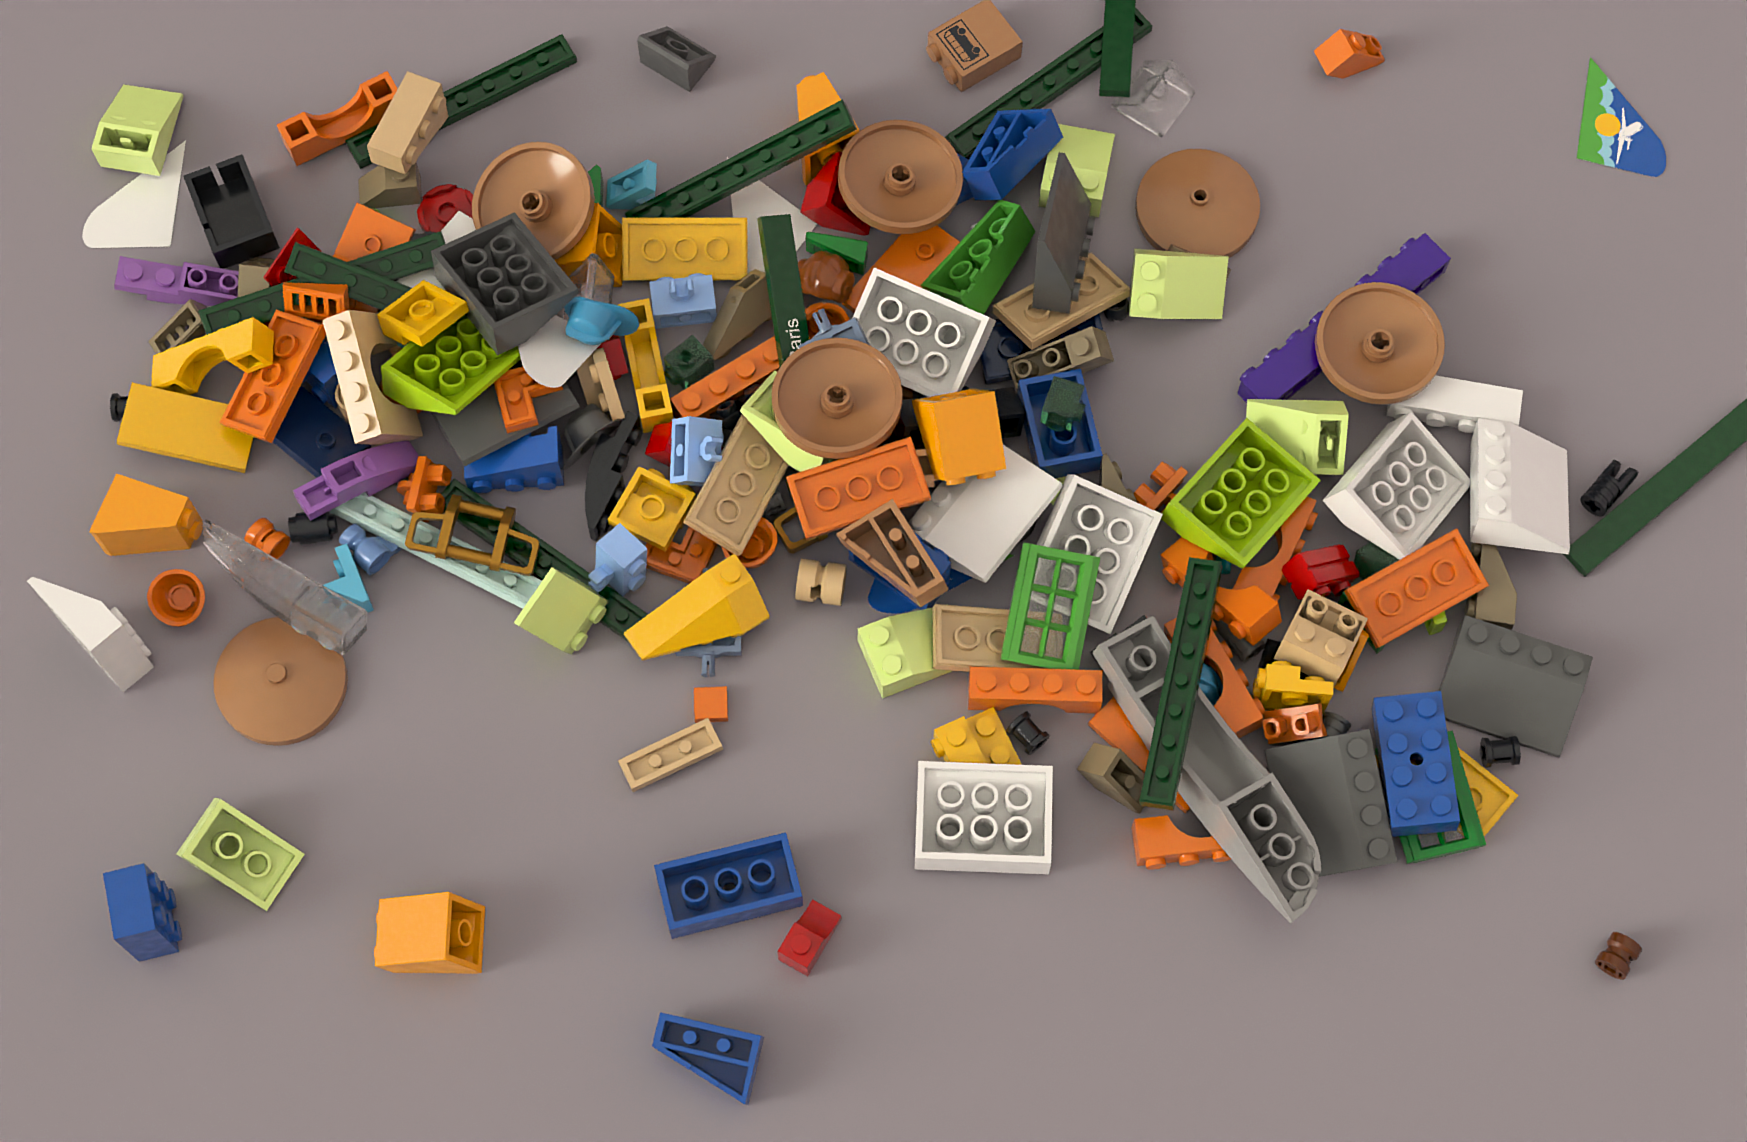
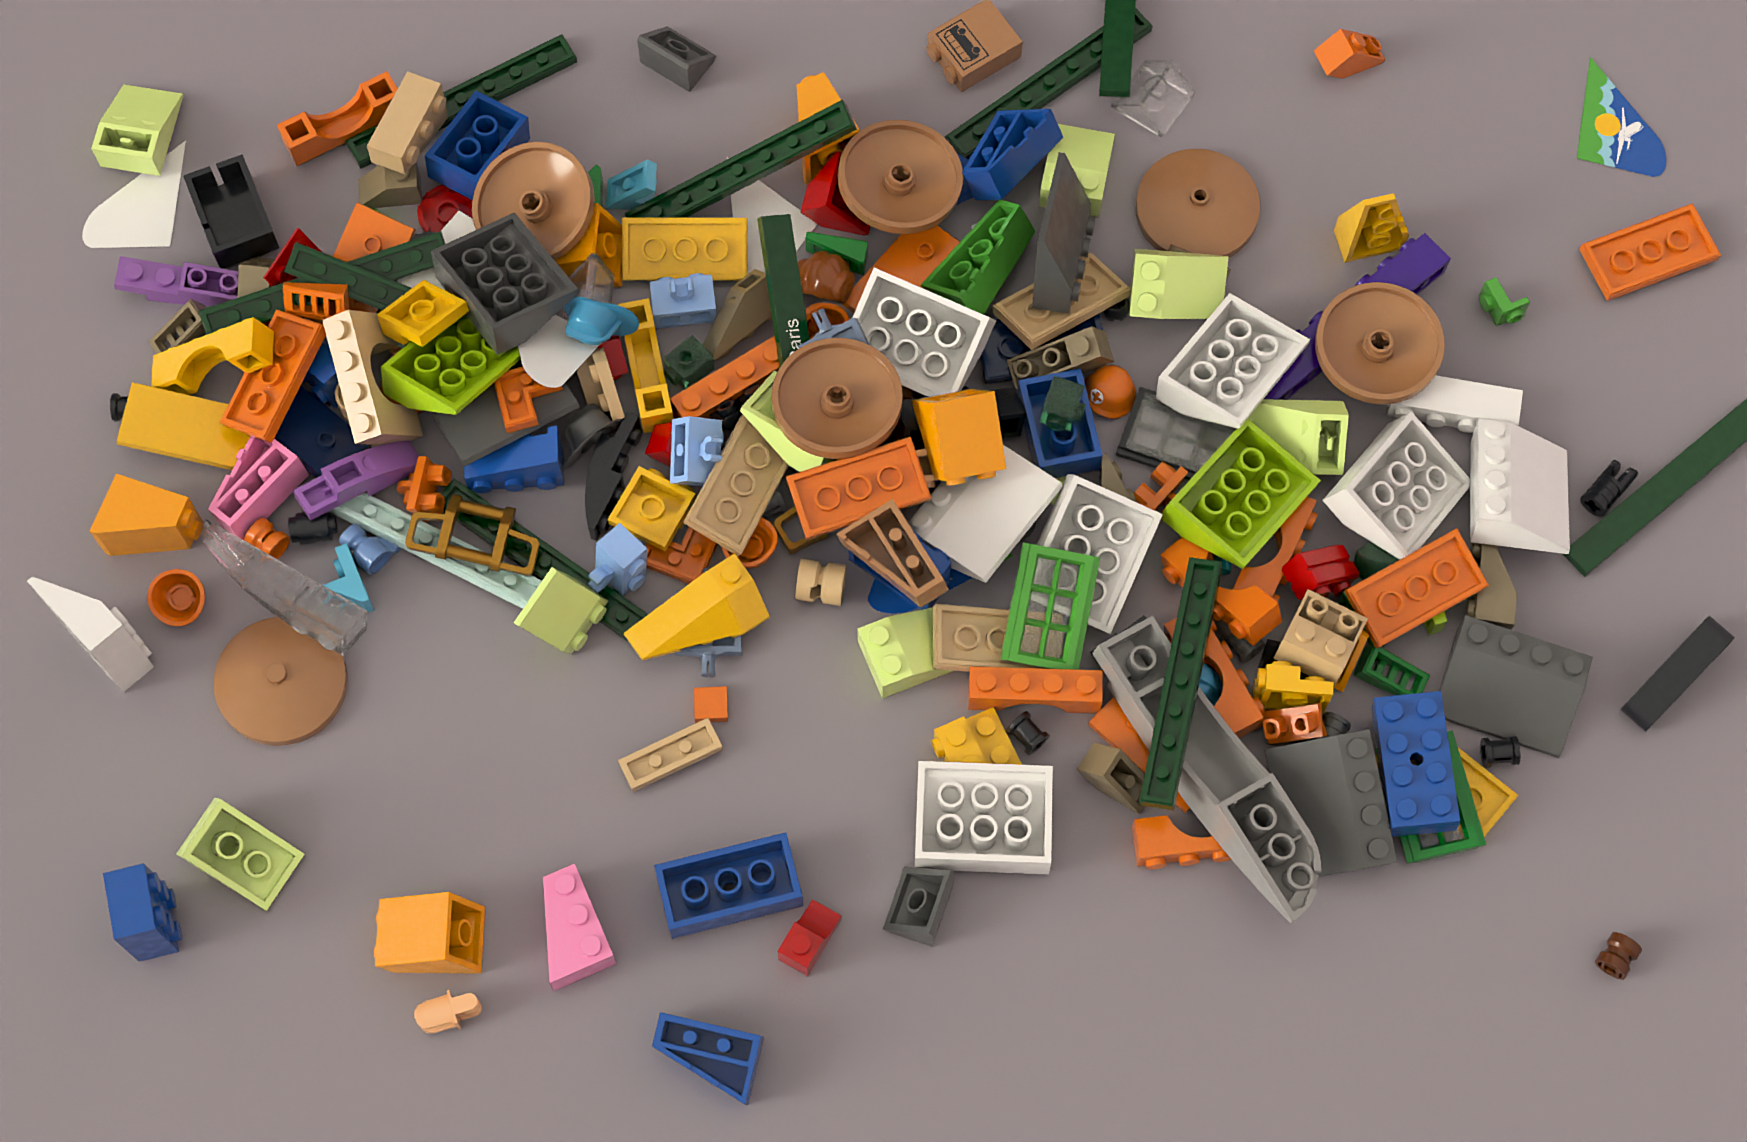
(256, 485): none -> bright pink wedge
(446, 1012): none -> light nougat arm
(473, 141): none -> blue brick
(573, 930): none -> bright pink wedge
(919, 904): none -> dark grey slope
(1110, 391): none -> orange helmet
(1163, 434): none -> clear piece
(1229, 364): none -> white slope
(1371, 228): none -> yellow wedge
(1374, 677): none -> green slope
(1495, 301): none -> bright green bracket
(1649, 252): none -> orange plate
(1677, 673): none -> black beam

